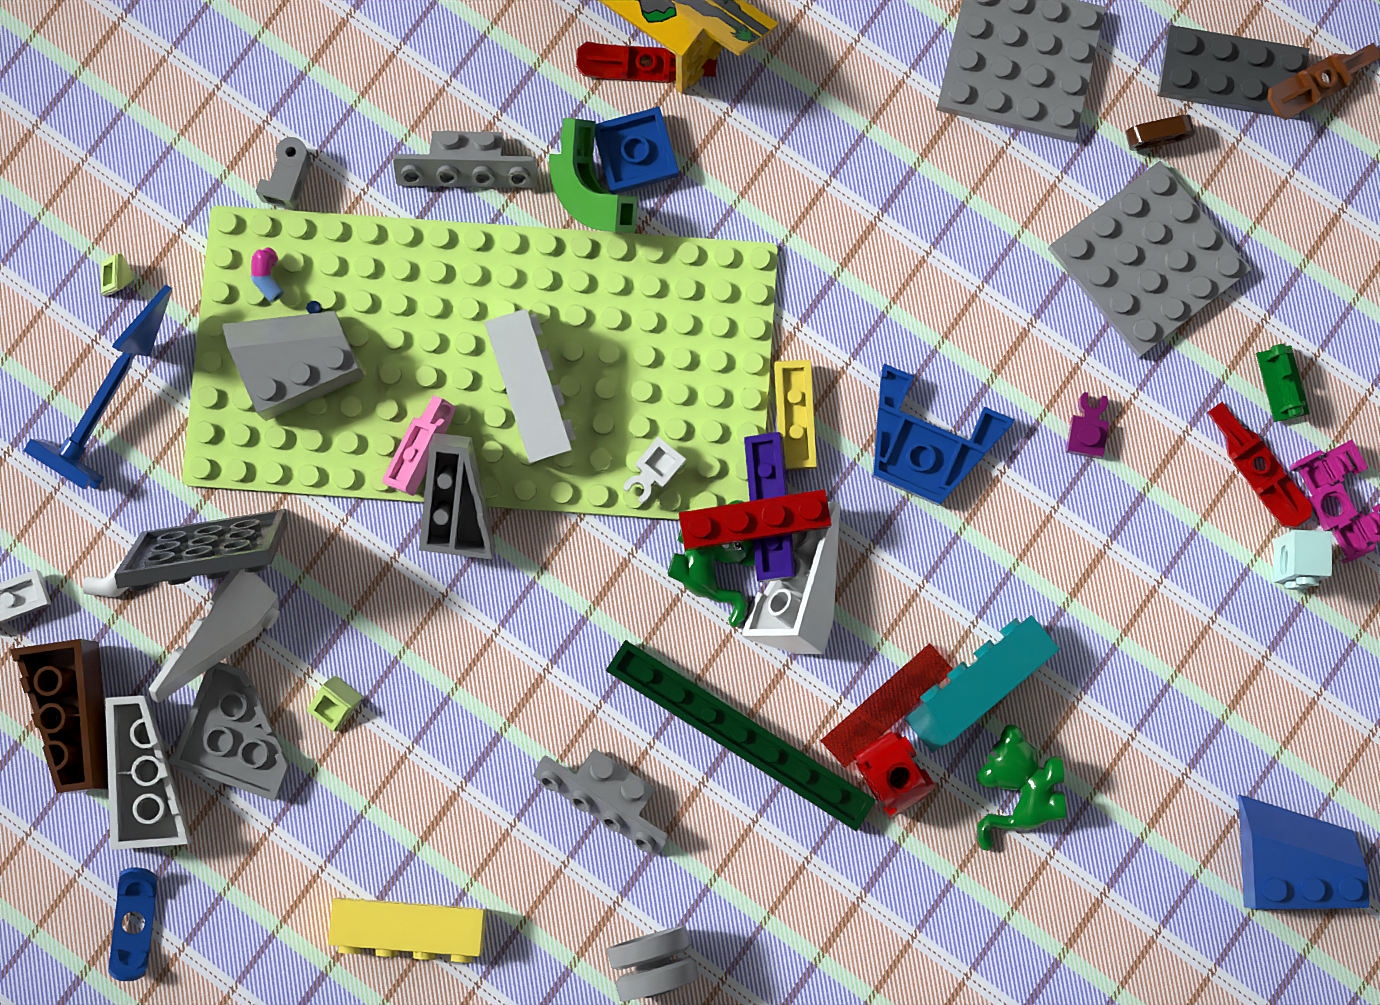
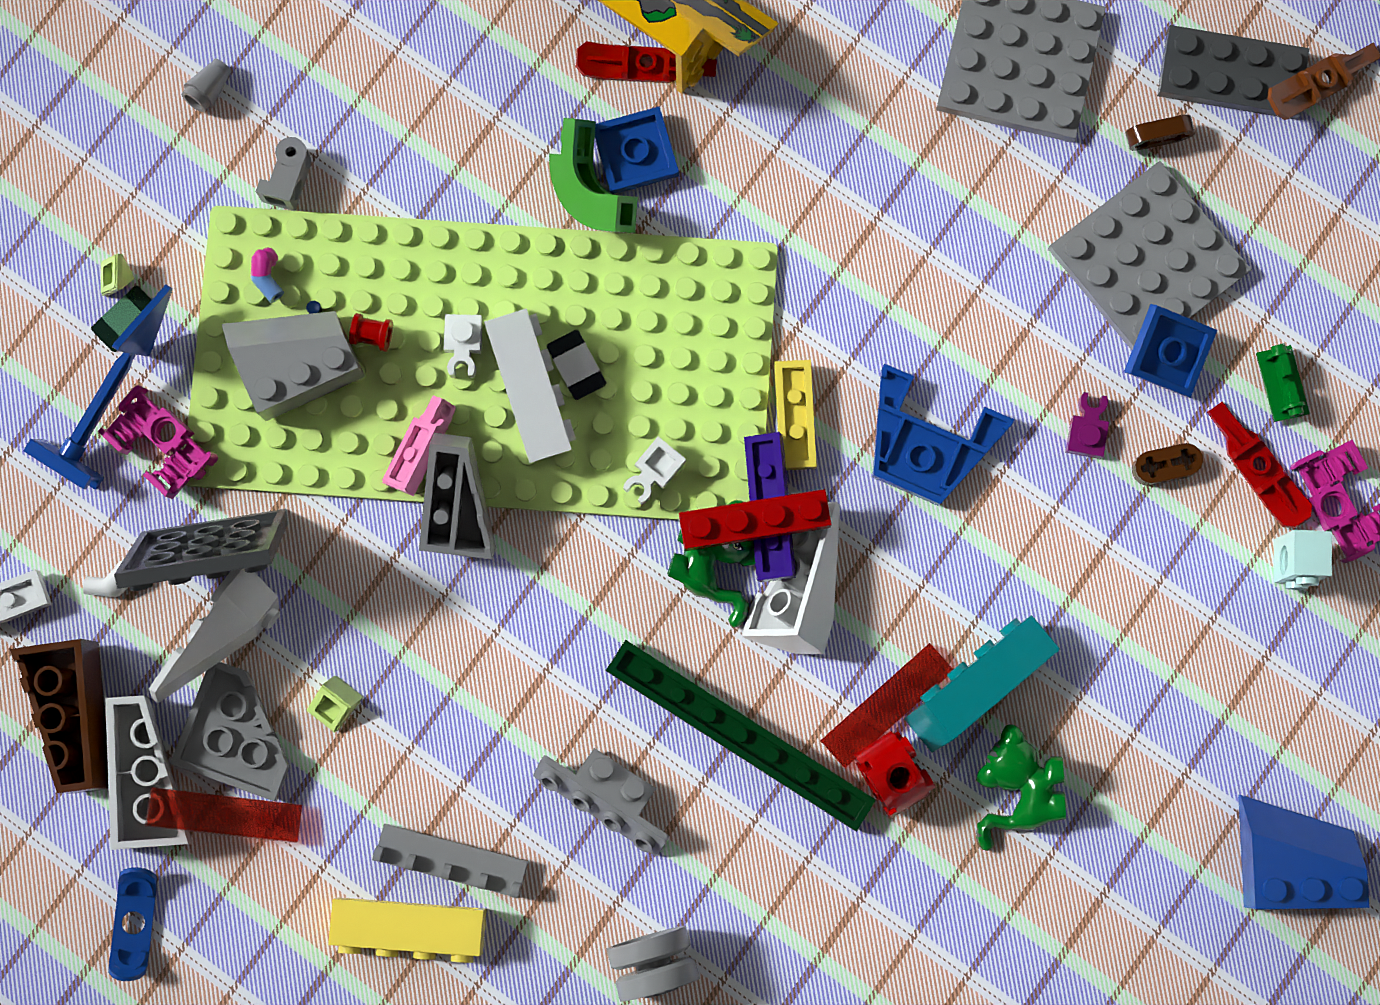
(120, 316): none -> clear green sticker
(148, 419): none -> dark pink piece
(206, 85): none -> light grey cone
(223, 815): none -> clear red tile
(371, 332): none -> red bush
(451, 860): none -> light grey hinge
(462, 338): none -> white plate
(466, 161): light grey bracket -> none
(576, 364): none -> sticker
(1165, 456): none -> reddish brown beam
(1170, 350): none -> blue plate

